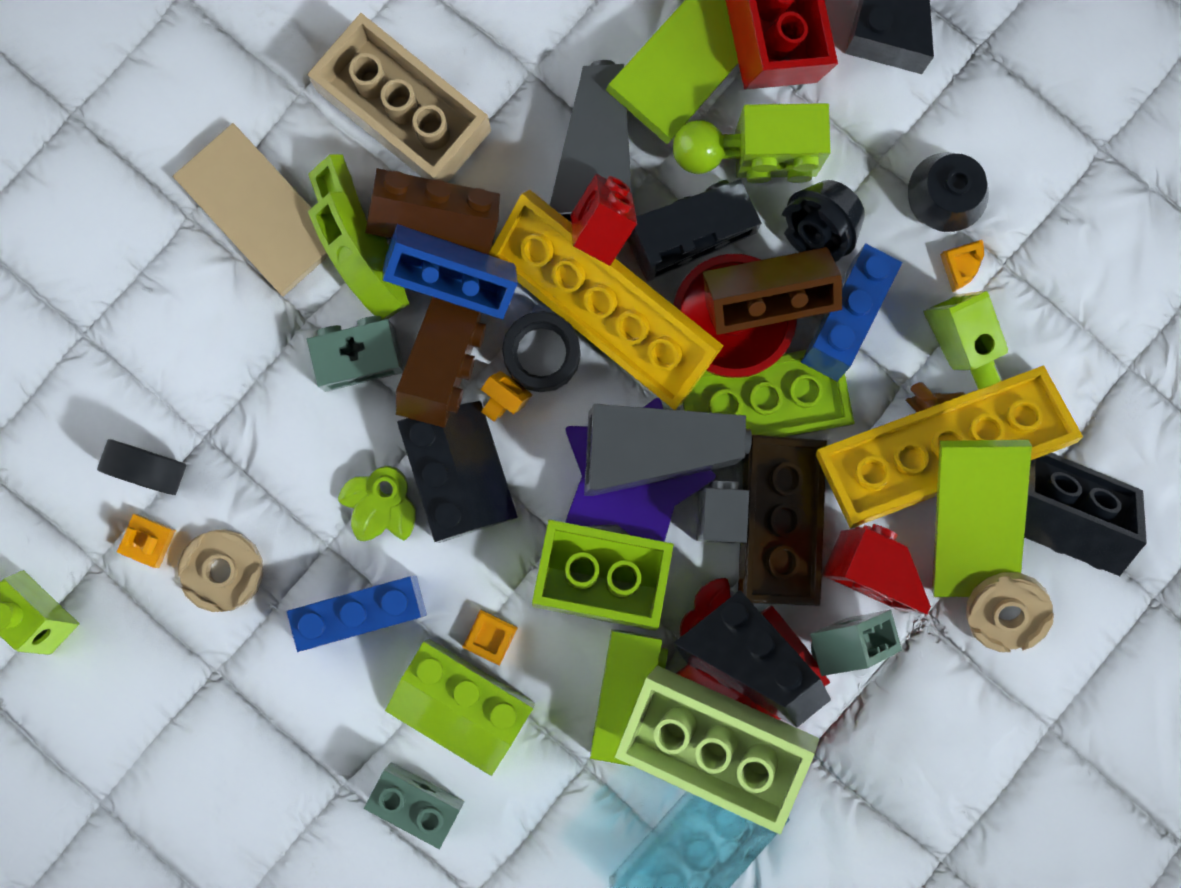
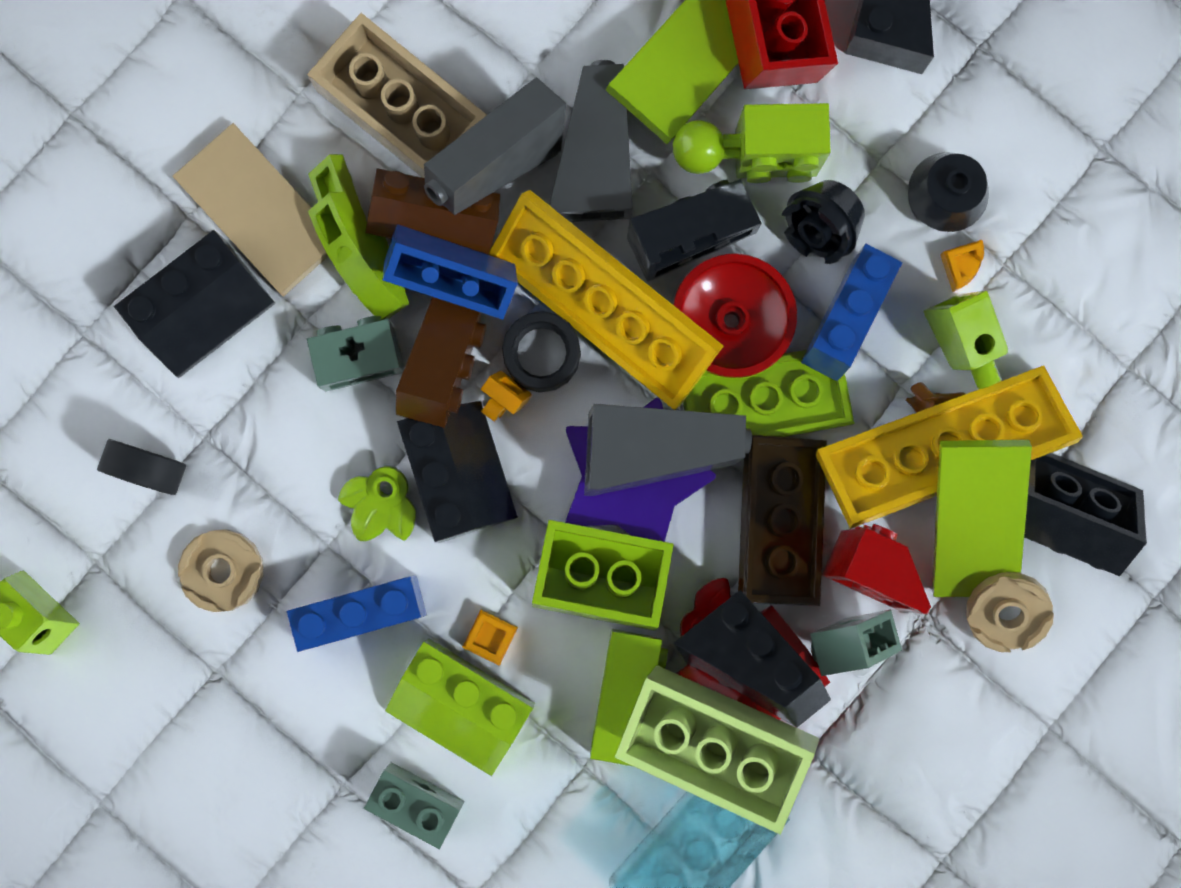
(146, 541): light orange tile -> none
(195, 304): none -> black slope
(497, 148): none -> dark grey slope
(603, 218): red brick -> none
(722, 513): dark grey brick -> none
(773, 290): reddish brown brick -> none

